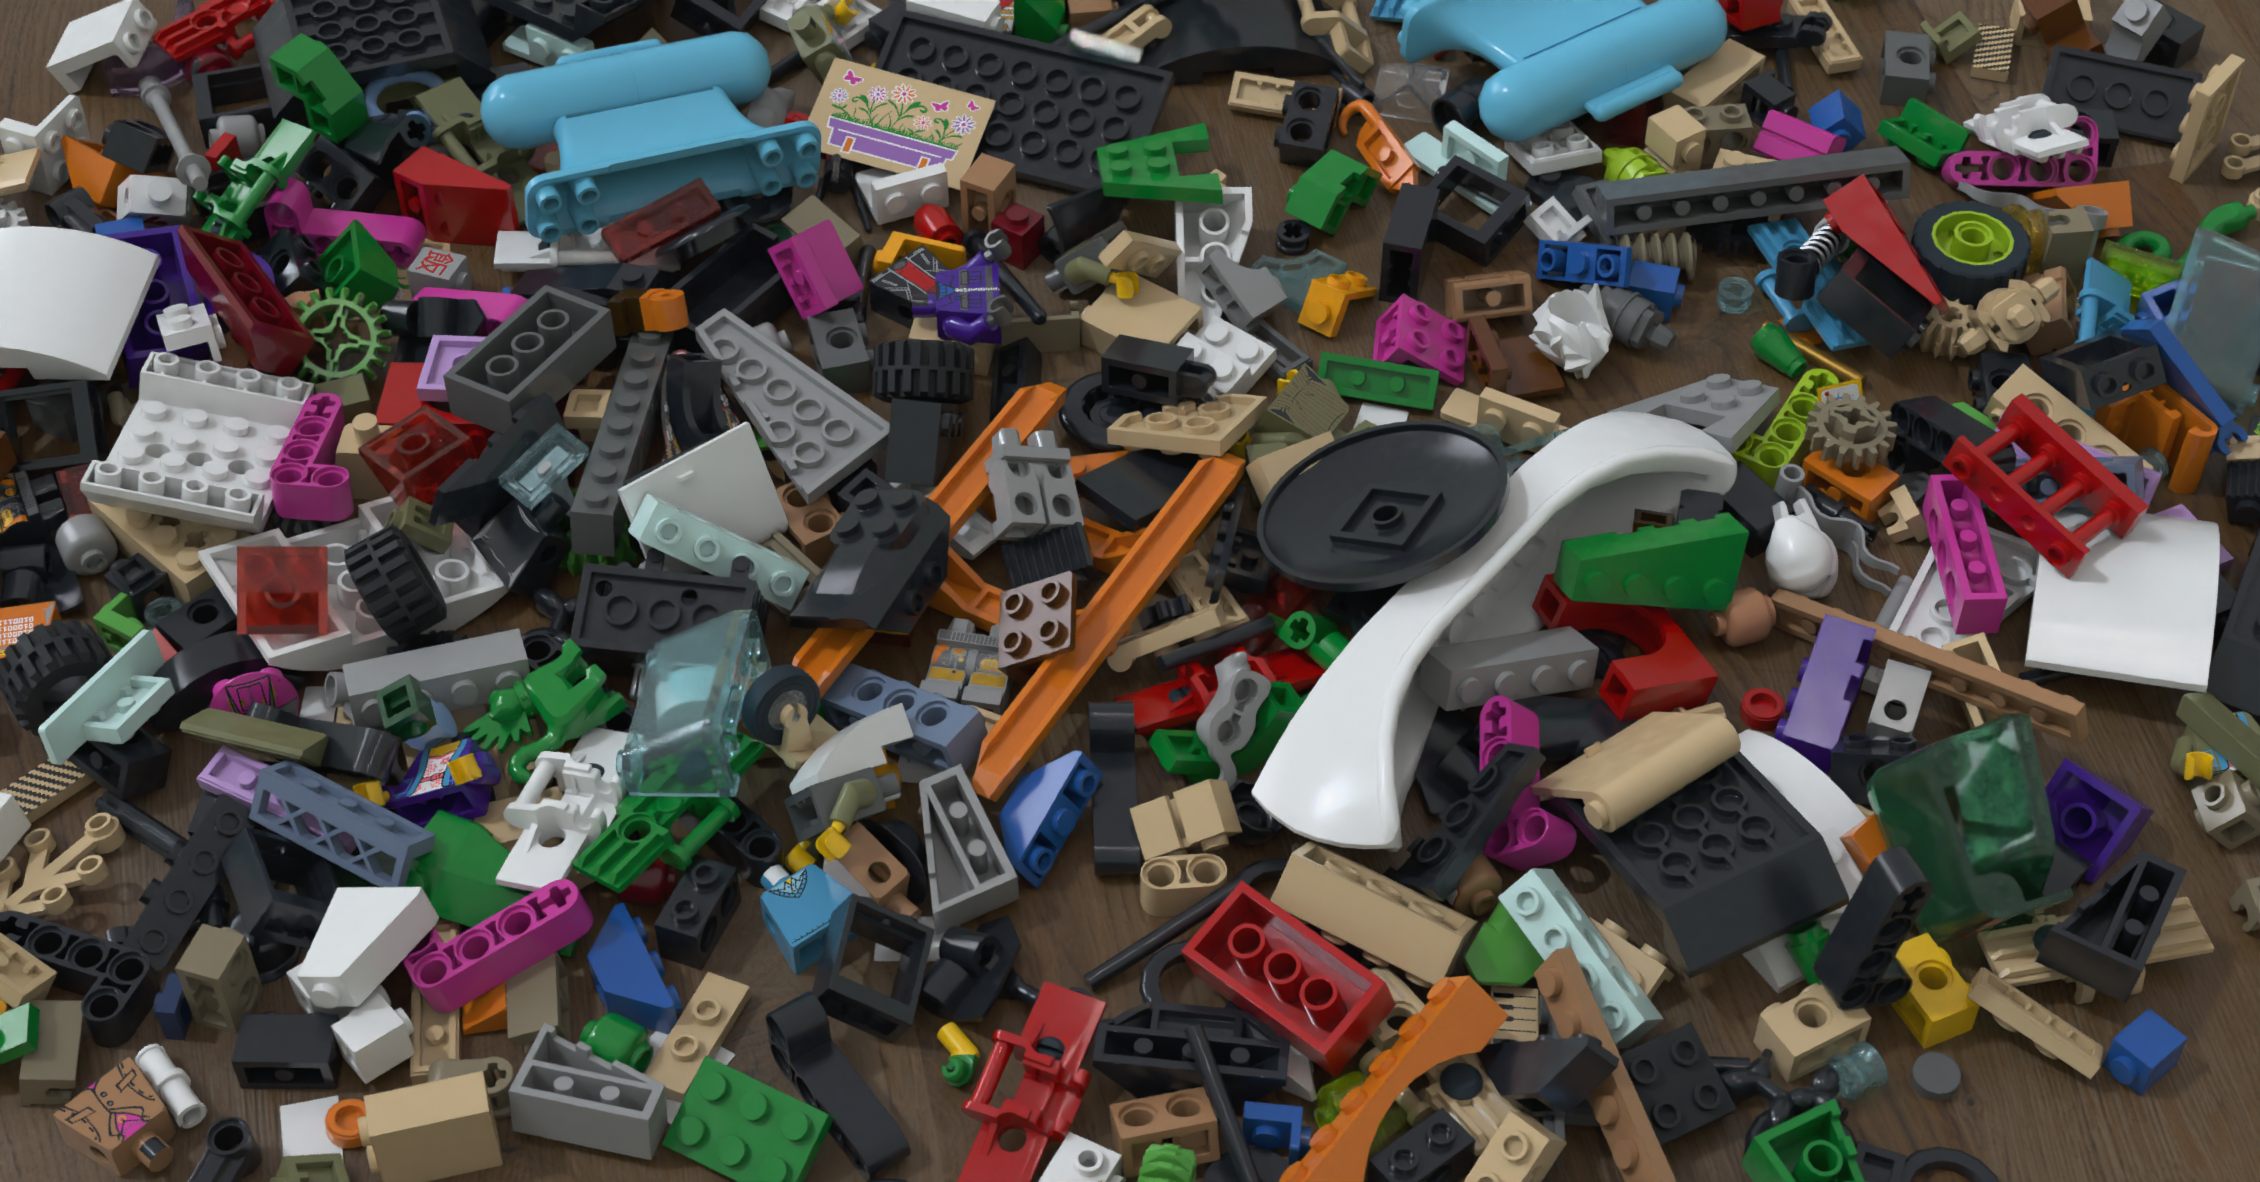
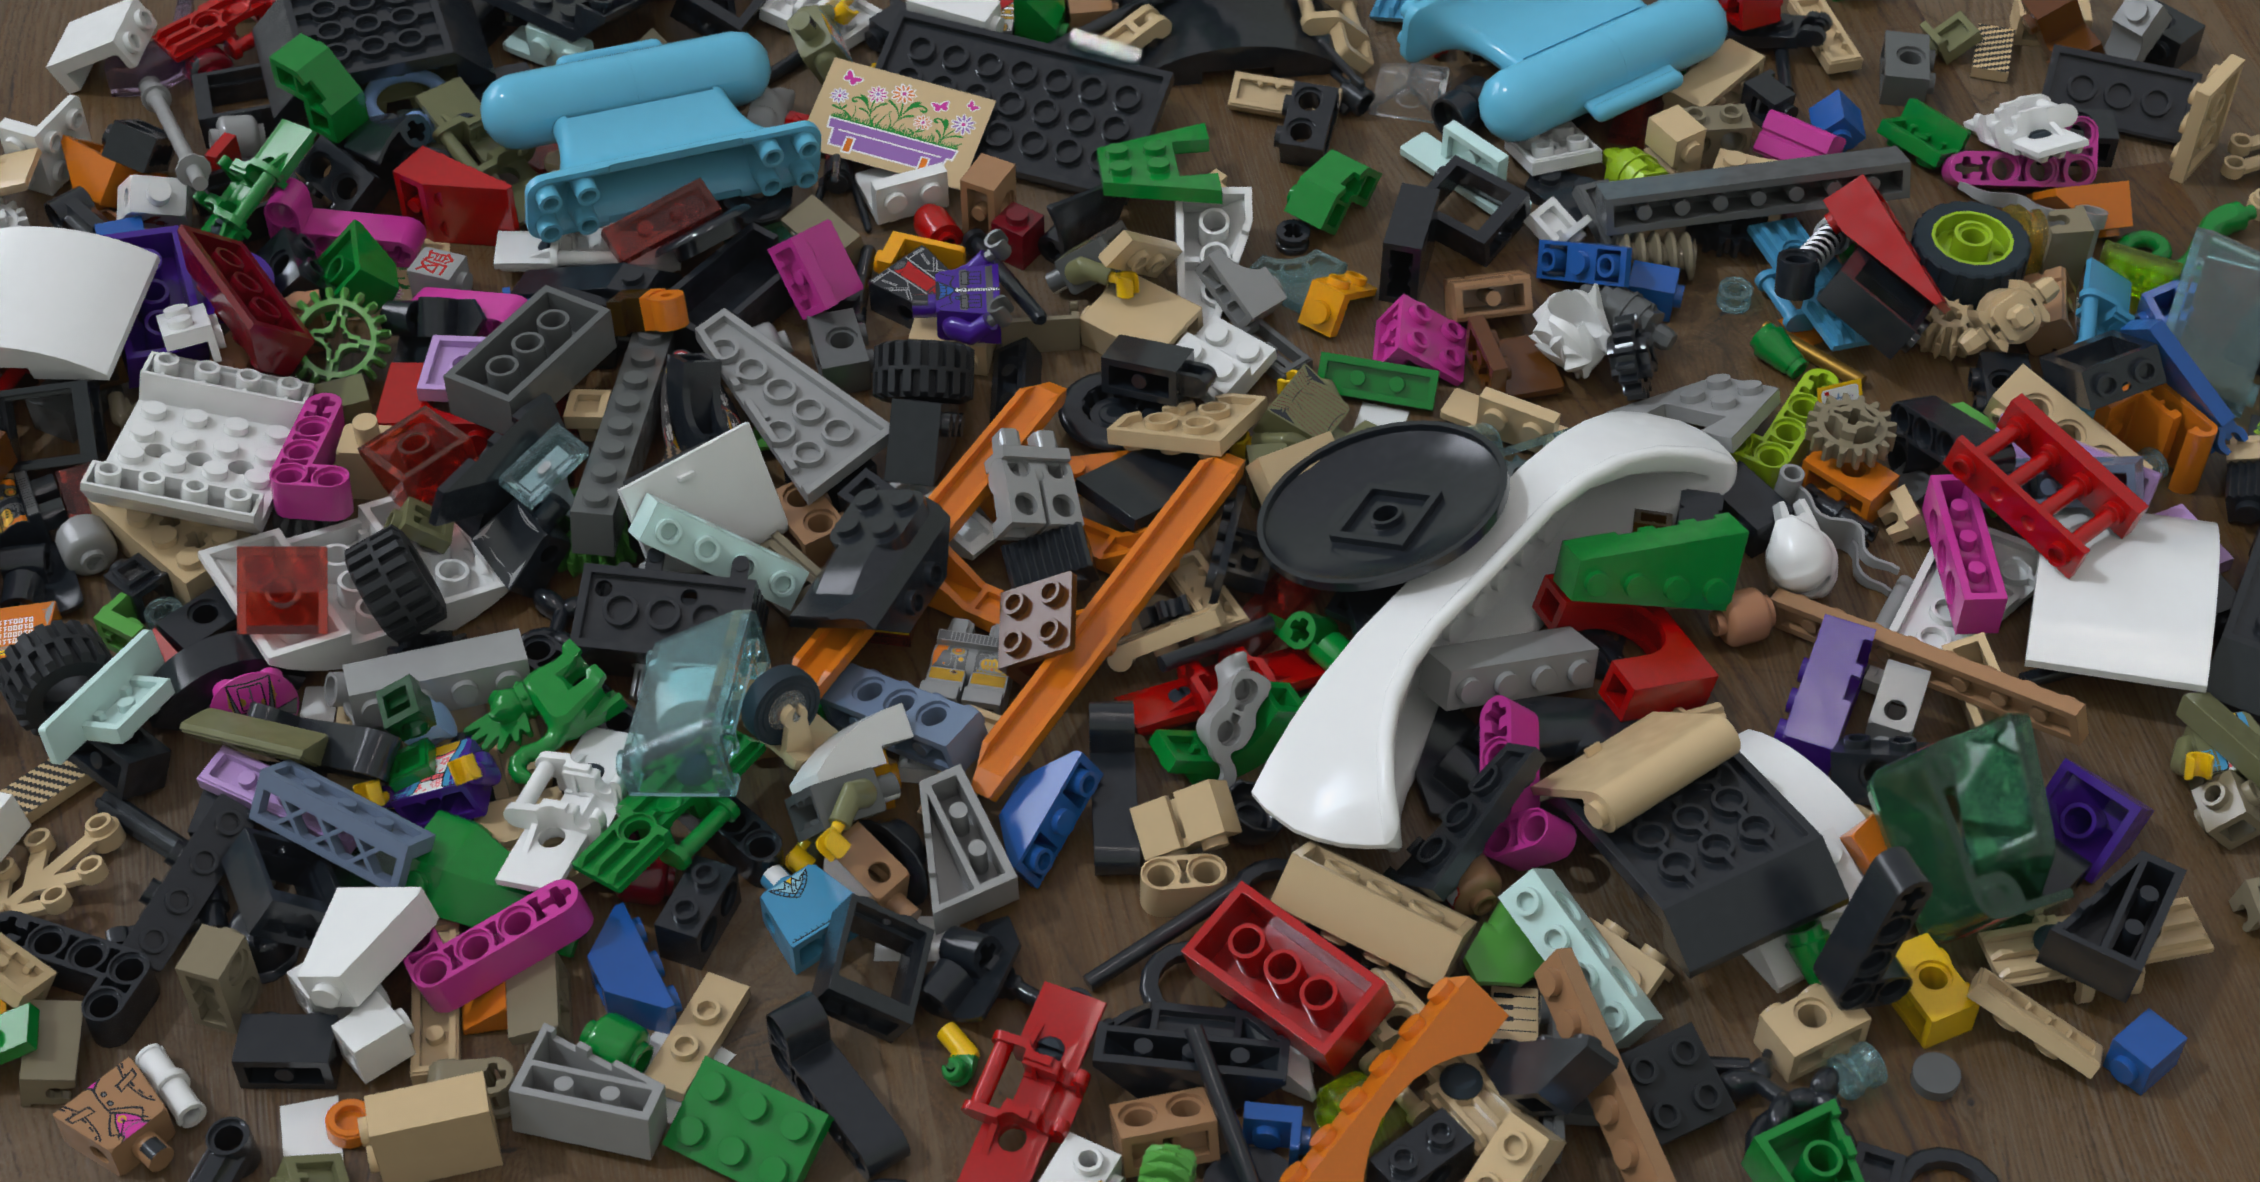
(172, 1009): dark blue plate -> none
(413, 764): none -> green tile
(1381, 146): orange plate -> none
(1632, 357): none -> black gear
(1762, 709): red tile -> none

